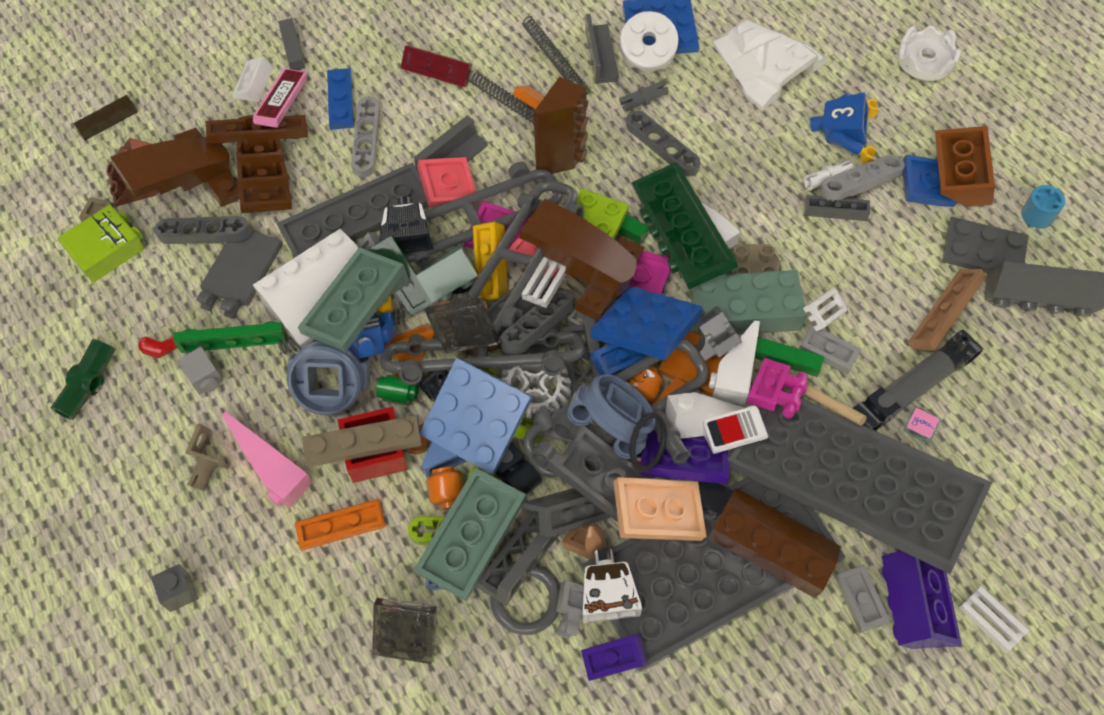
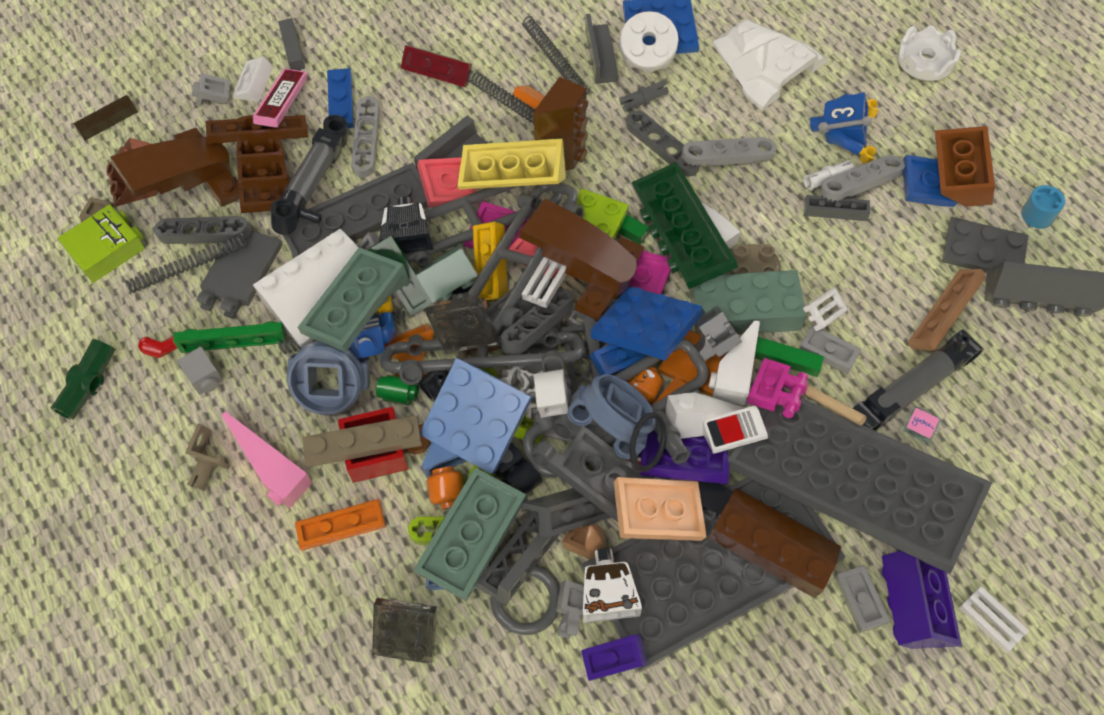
(174, 588): dark grey brick -> none
(186, 262): none -> dark grey piece
(211, 89): none -> light grey bracket
(324, 151): none -> piece
(512, 164): none -> light yellow slope
(551, 393): none -> white brick
(728, 151): none -> light grey plate
(824, 127): none -> light grey hinge

